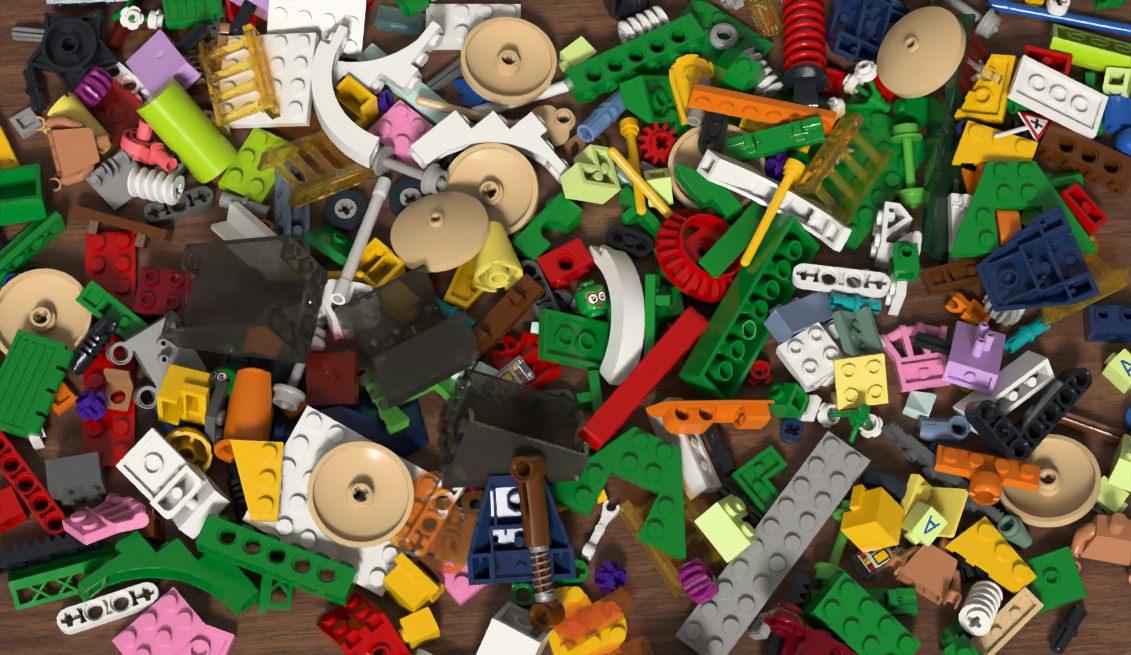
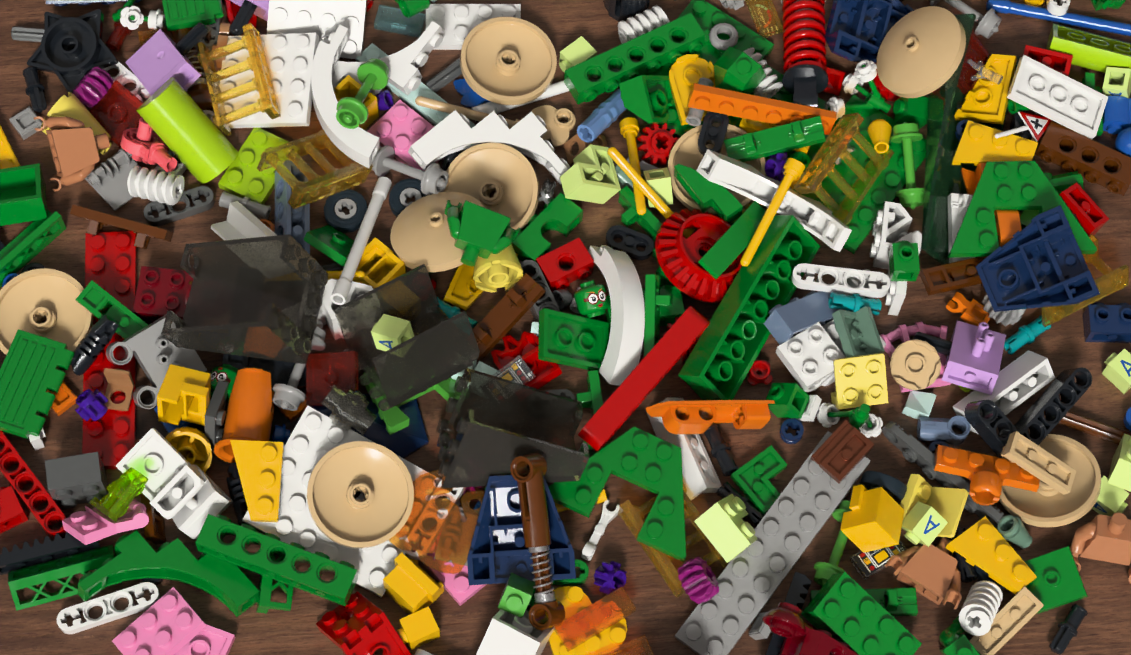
(120, 494): none -> clear neon green wing
(349, 410): none -> clear smoke piece
(352, 111): none -> bright green piece
(391, 332): none -> yellowish green brick
(478, 231): none -> green torso
(516, 595): none -> bright green brick
(547, 191): none -> dark grey axle
(842, 451): none -> copper plate
(880, 133): none -> yellow cone
(915, 365): none -> tan tile
(1039, 462): none -> tan hinge

